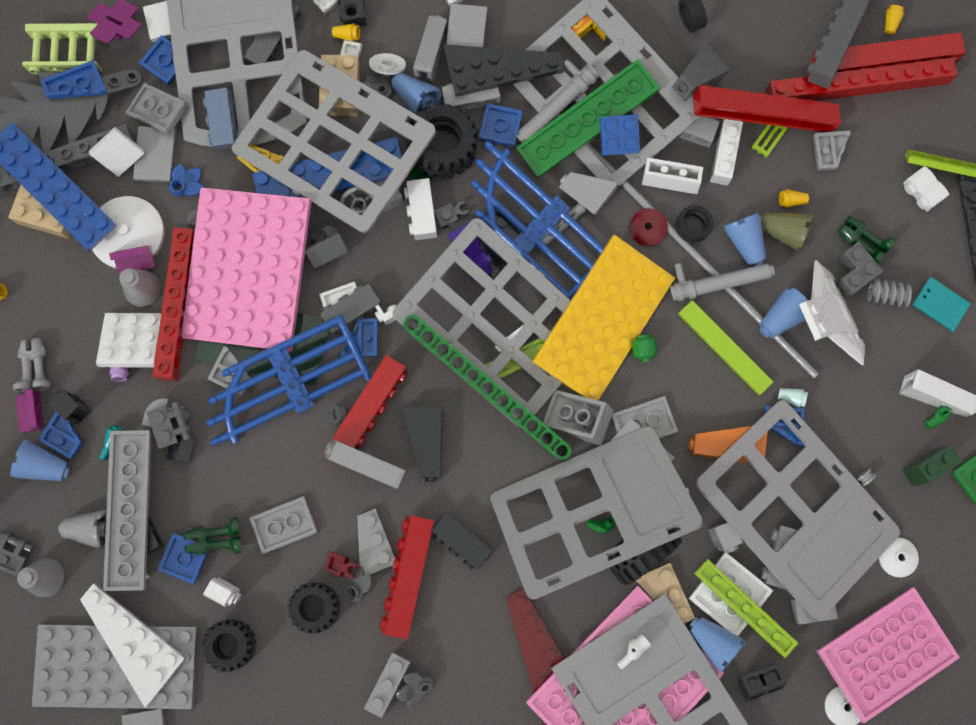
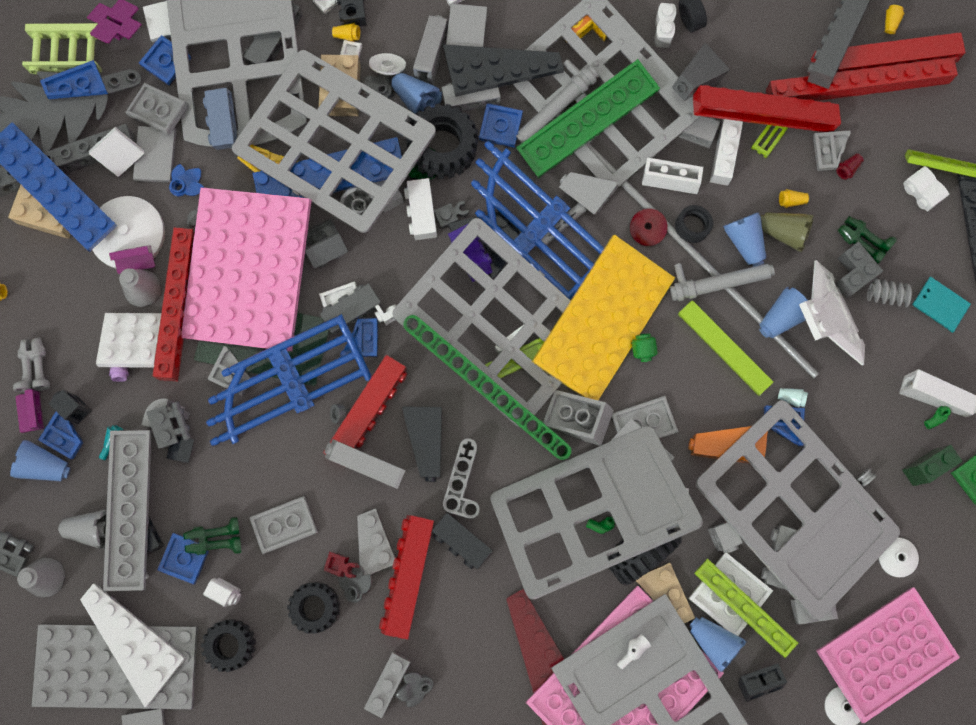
(464, 477): none -> light grey beam
(619, 135): blue plate -> none
(665, 25): none -> white brick
(849, 167): none -> dark red cone

